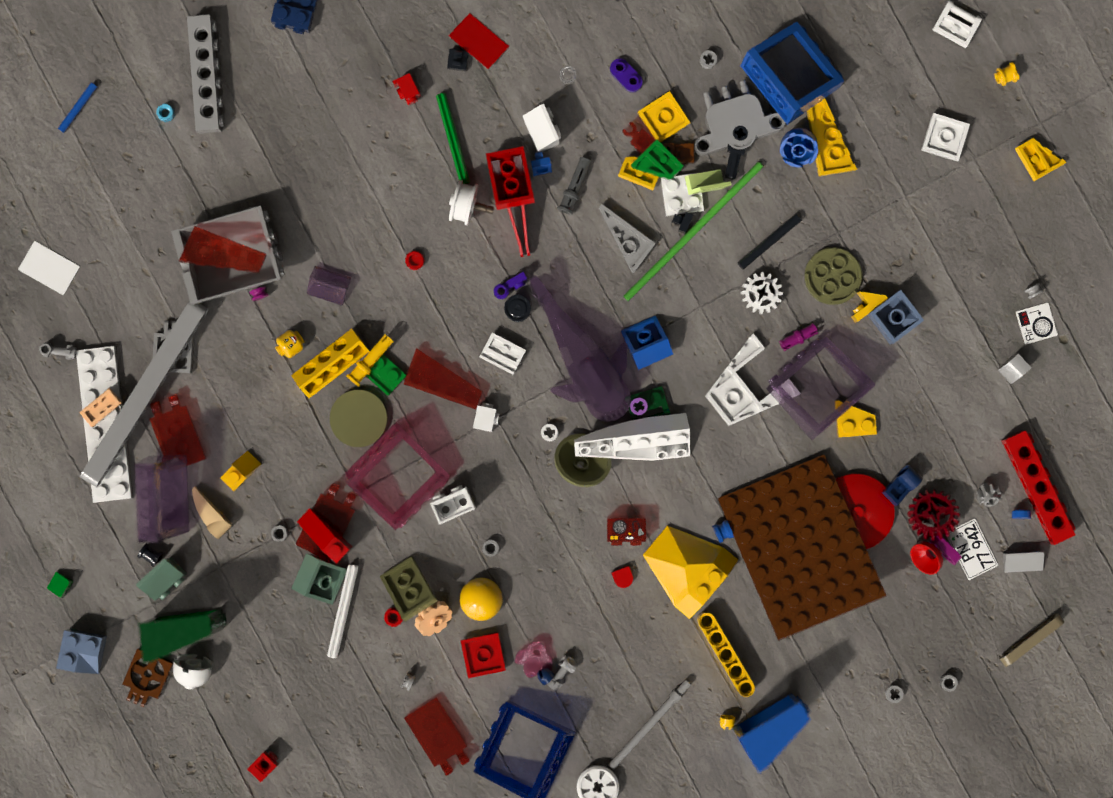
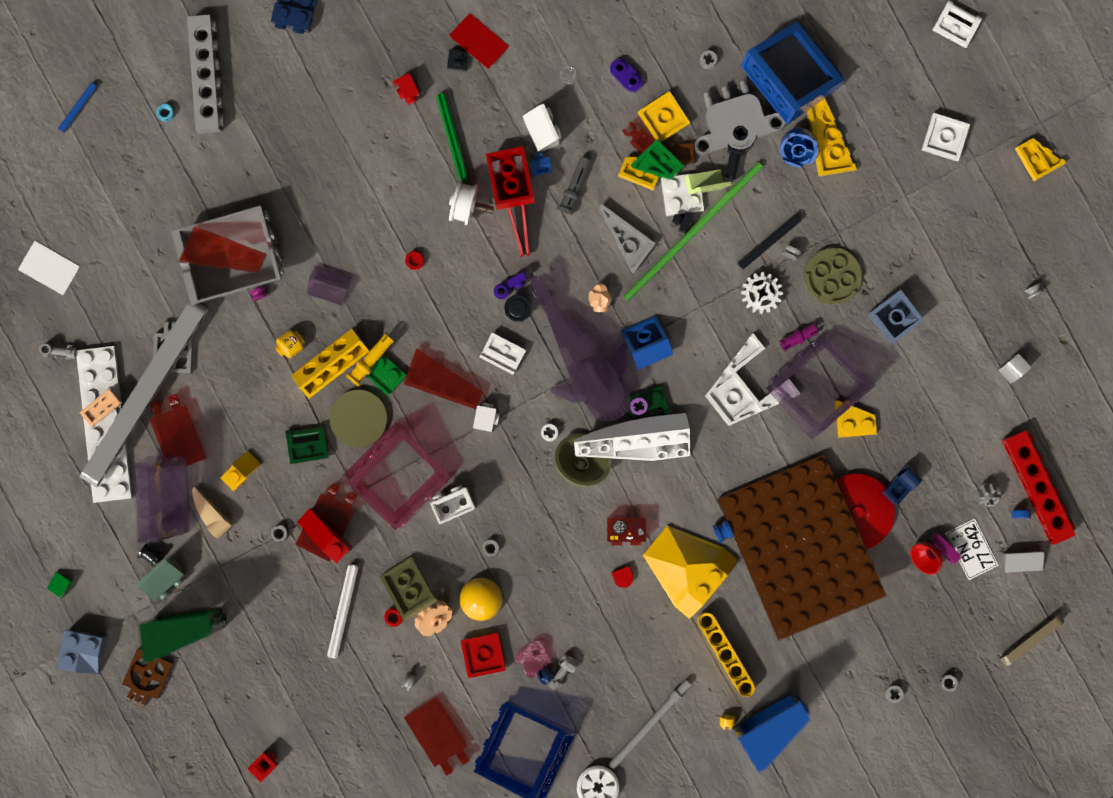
(191, 671): white cylinder -> none
(309, 450): none -> dark green plate
(319, 579): sand green slope -> none
(600, 298): none -> light nougat rock
(791, 253): none -> light grey bush
(871, 301): yellow slope -> none
(926, 517): dark red gear -> none
(1006, 74): yellow brick -> none
(1036, 323): white sticker -> none

